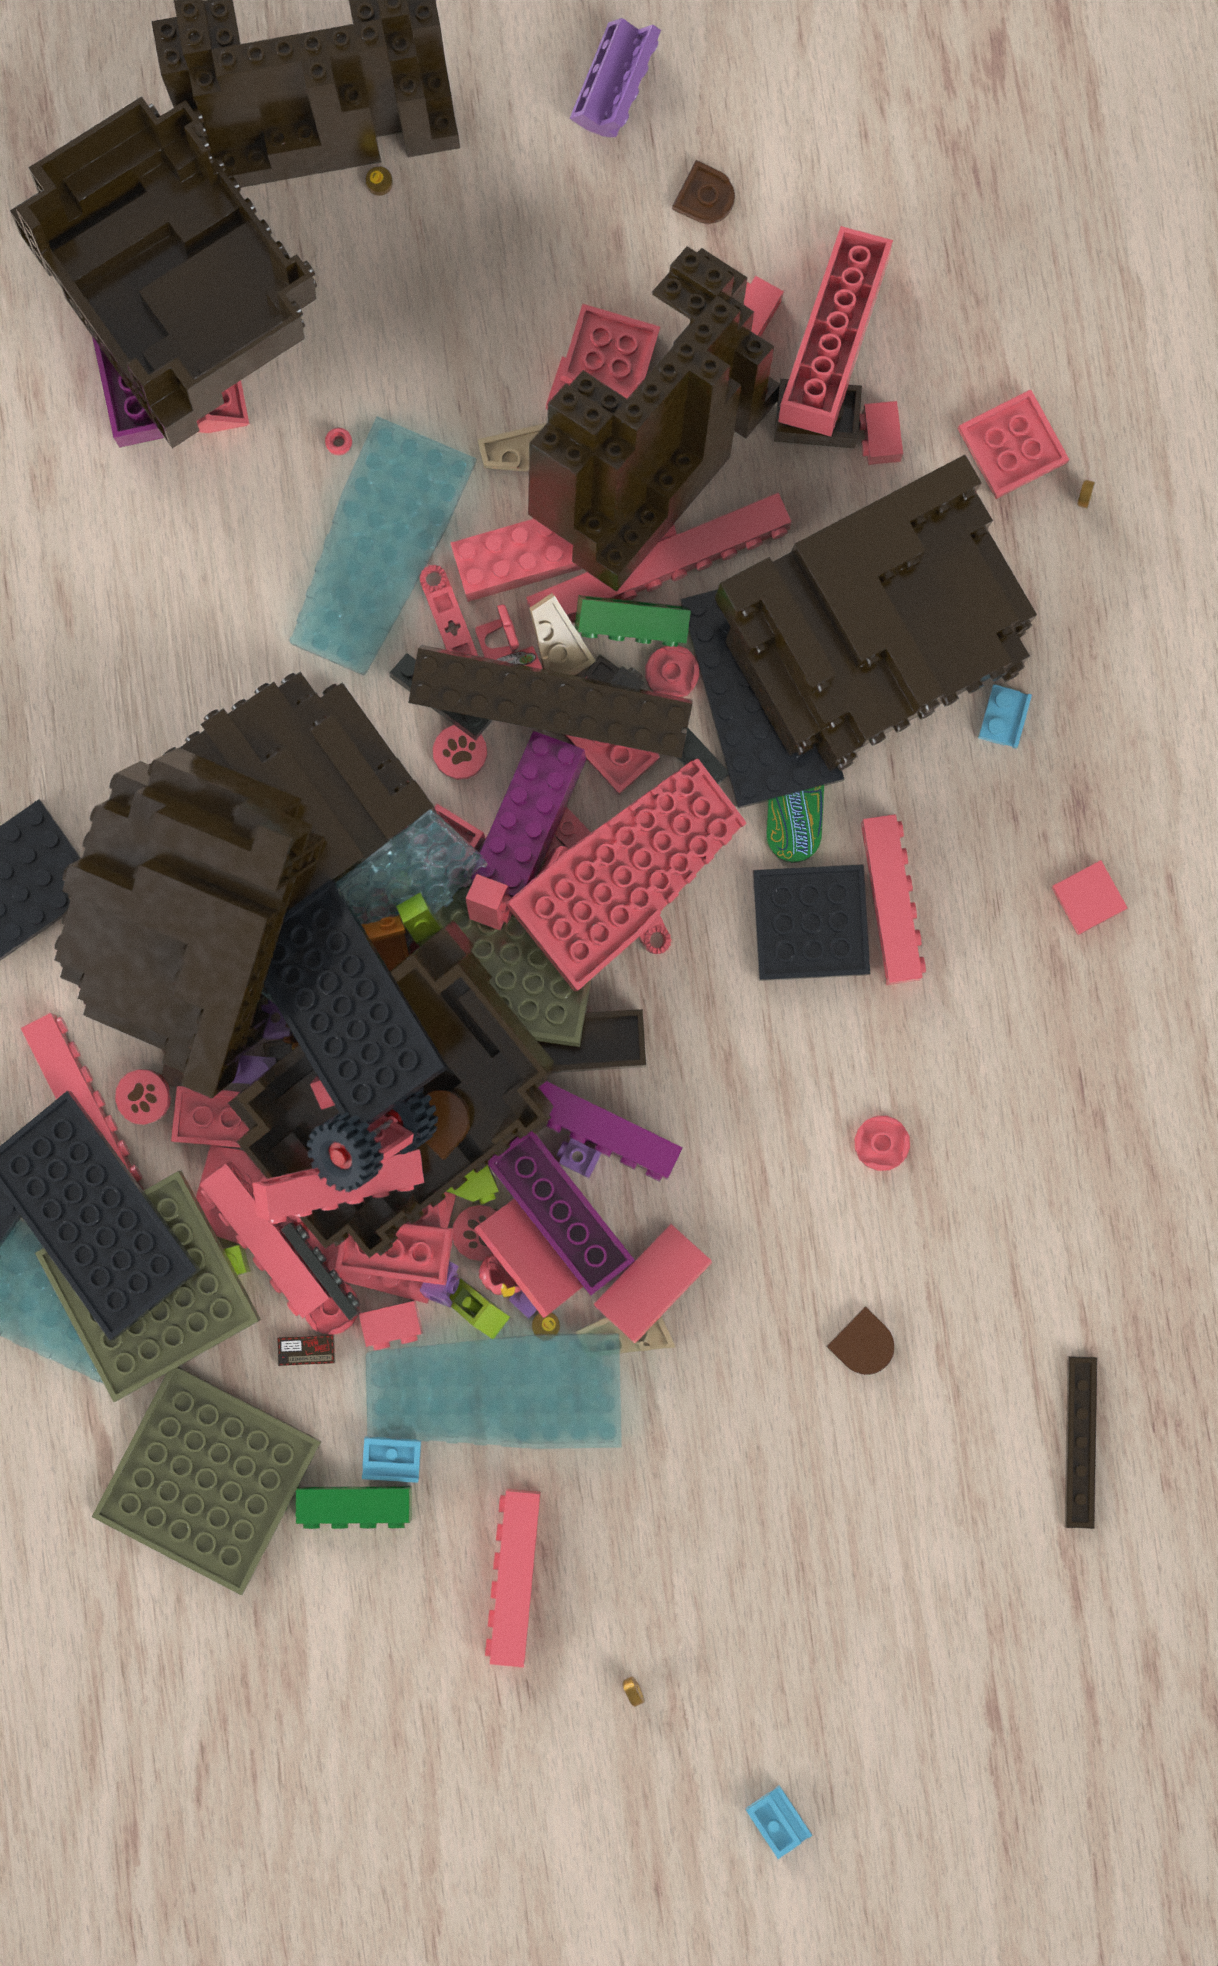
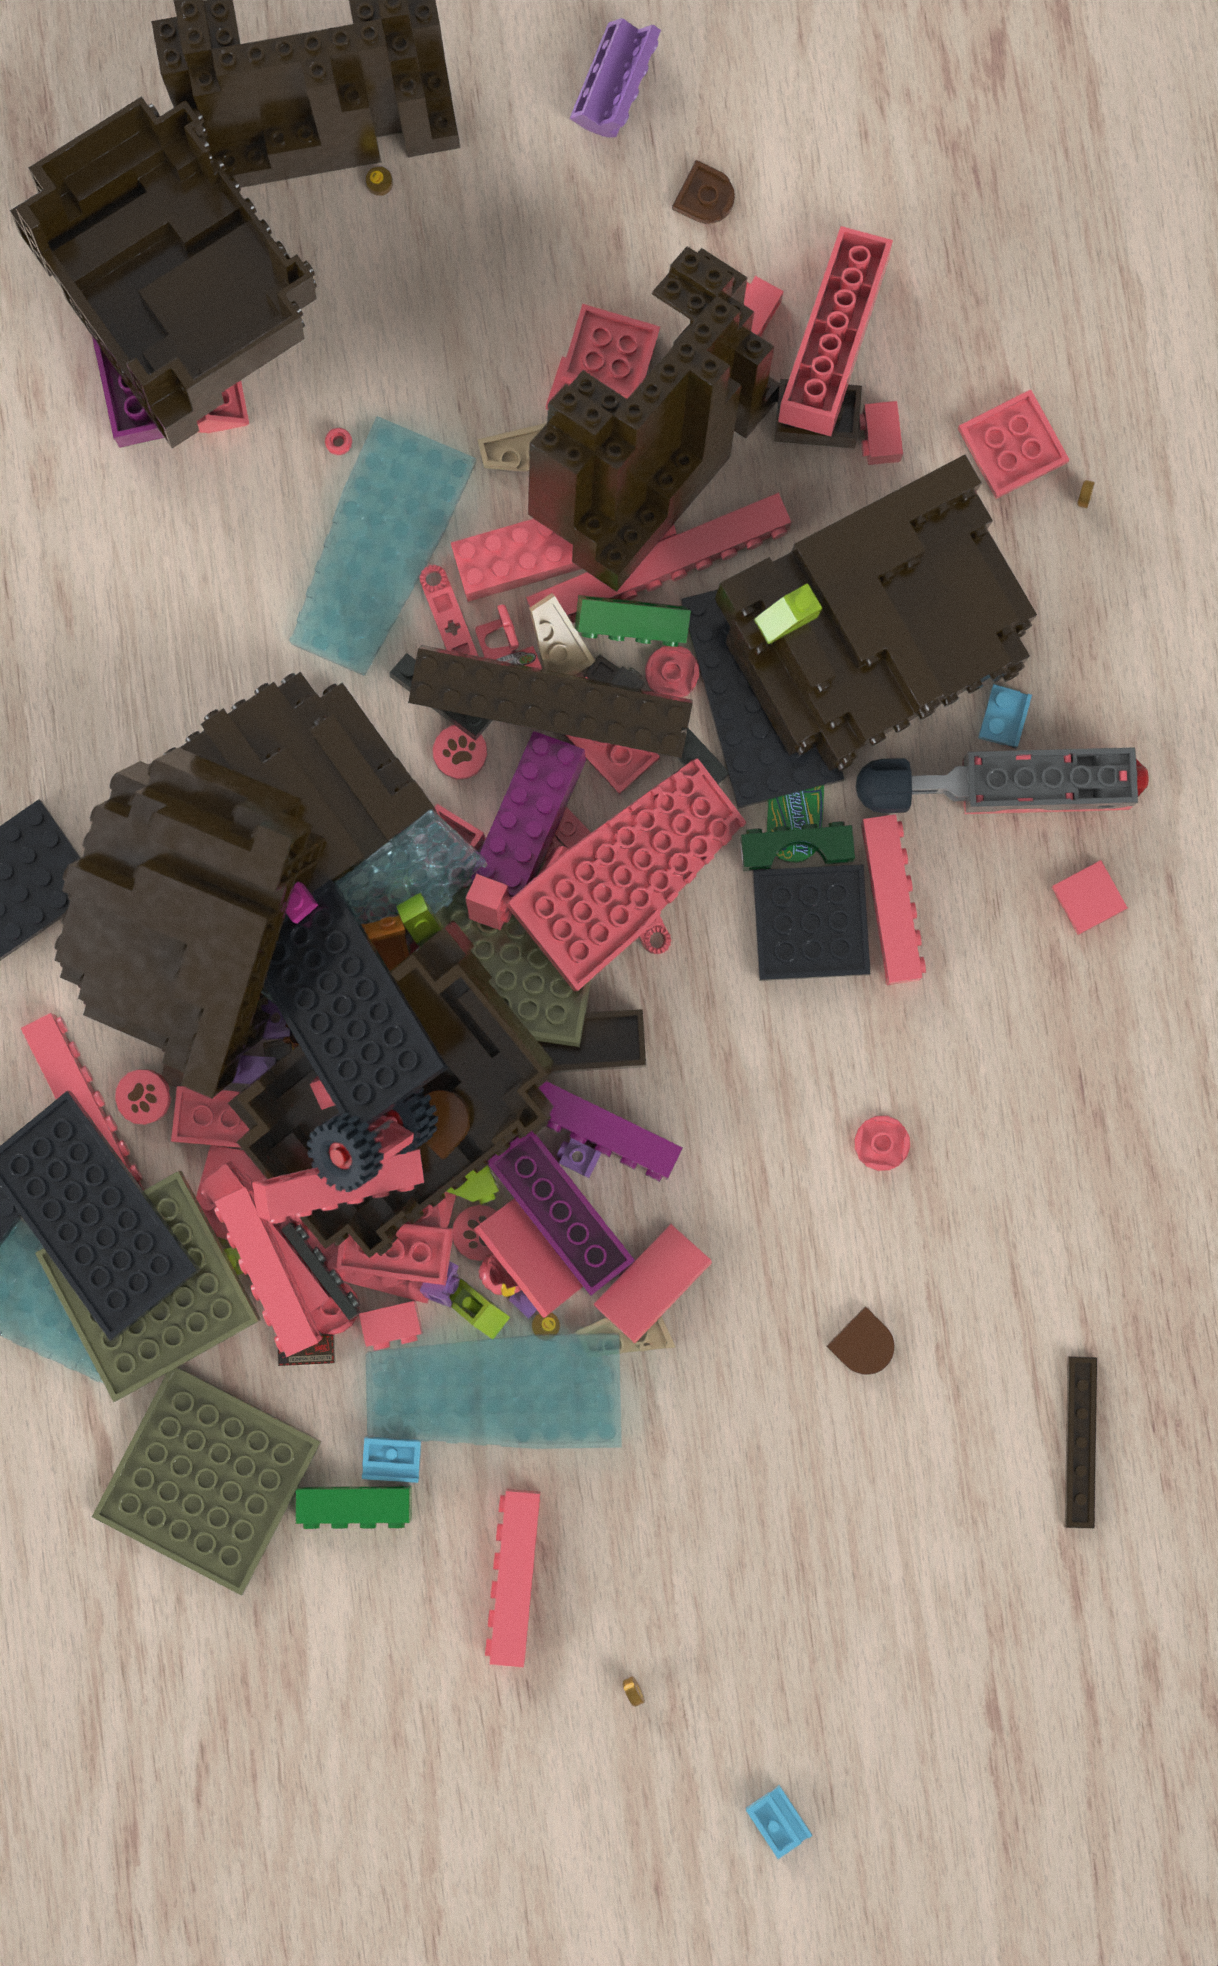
(268, 1272): none -> coral brick
(300, 903): none -> dark pink plate
(788, 614): none -> lime slope
(832, 843): none -> dark green arch
(1013, 781): none -> dark grey piece

